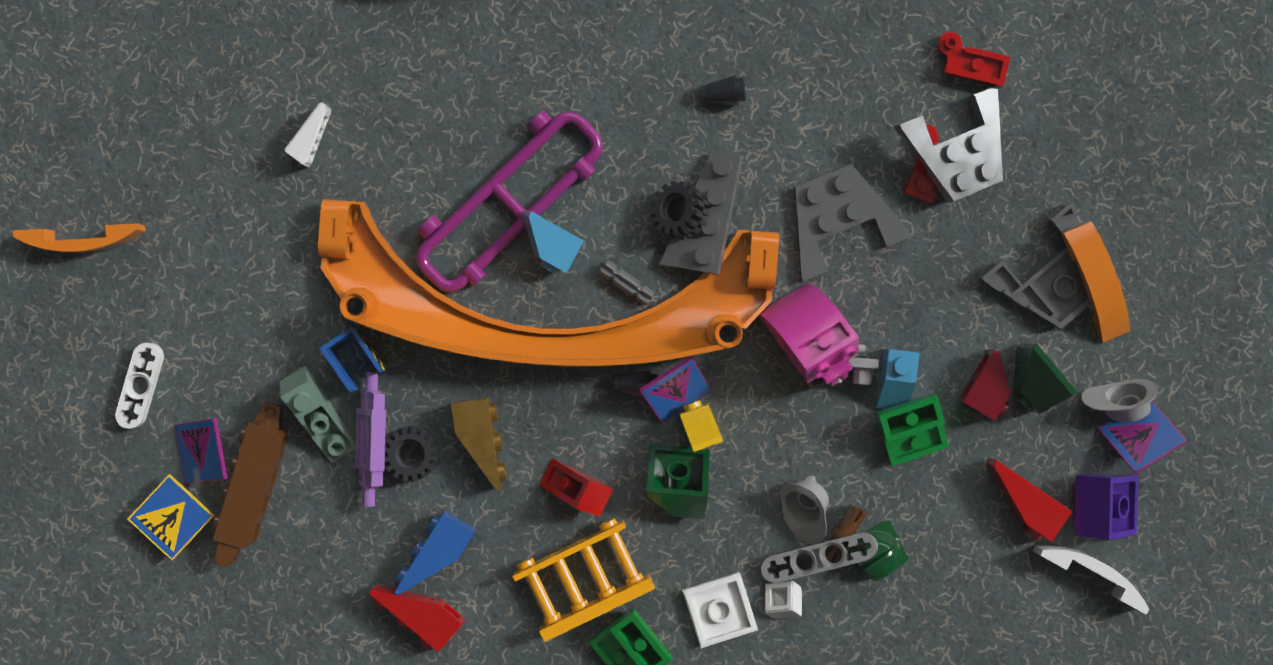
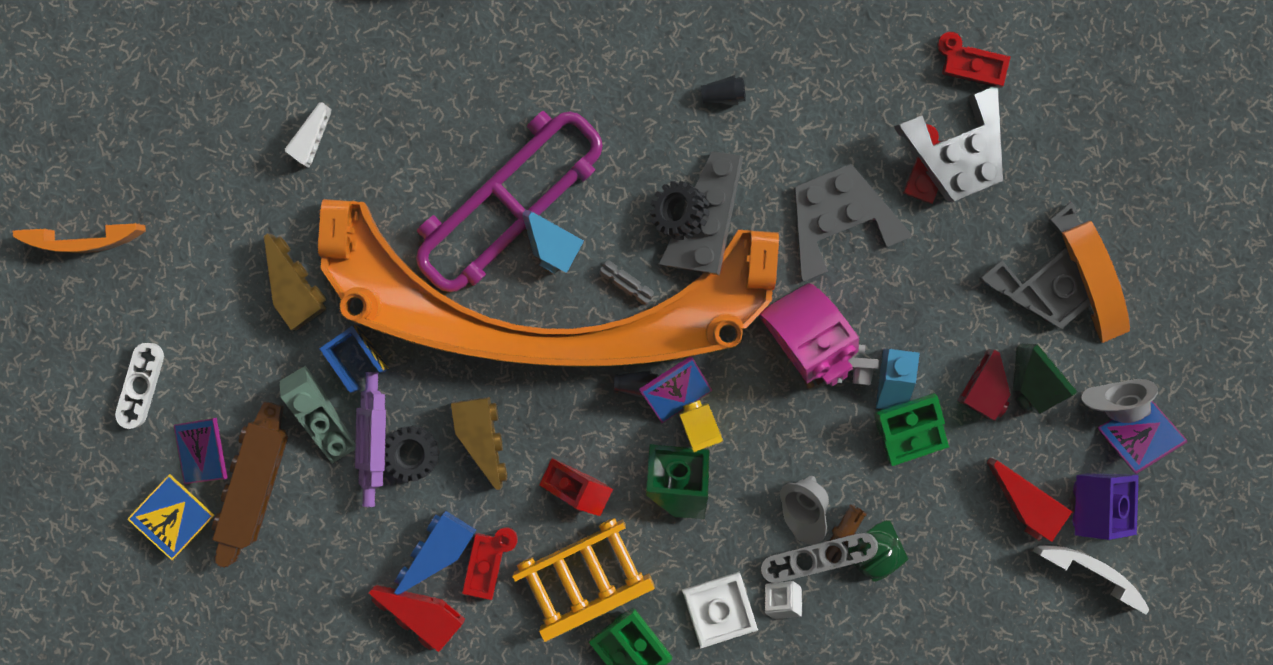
(290, 291): none -> pearl gold slope
(486, 562): none -> red hinge

